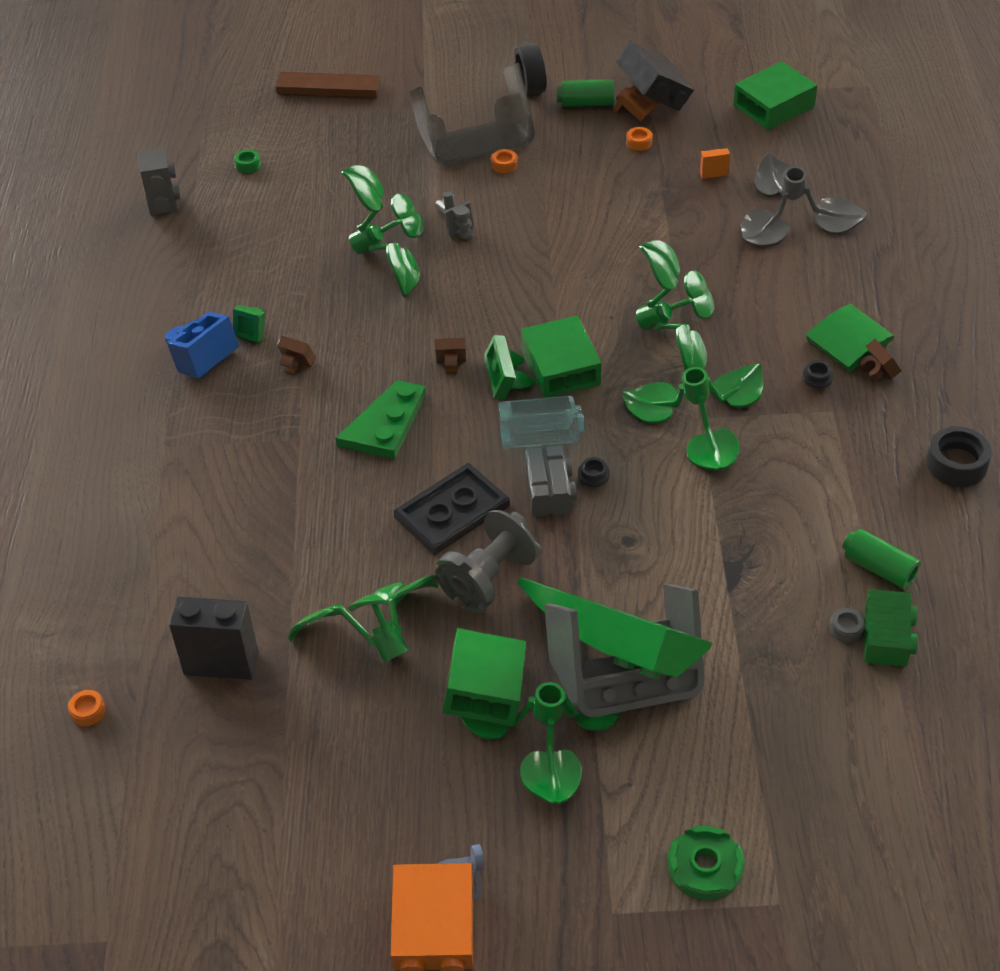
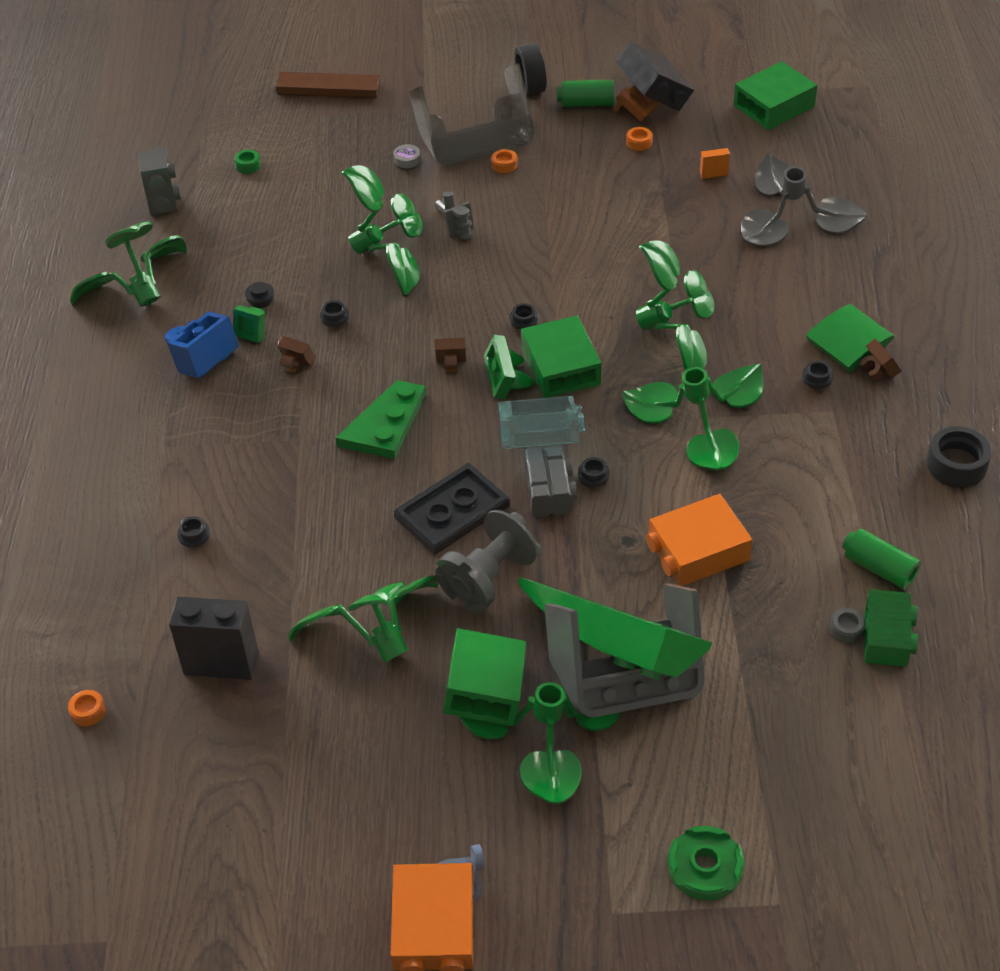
(141, 285): none -> green plant
(193, 532): none -> black plate
(259, 294): none -> black plate
(334, 313): none -> black plate
(407, 156): none -> light grey tile
(523, 316): none -> black plate
(699, 540): none -> orange brick

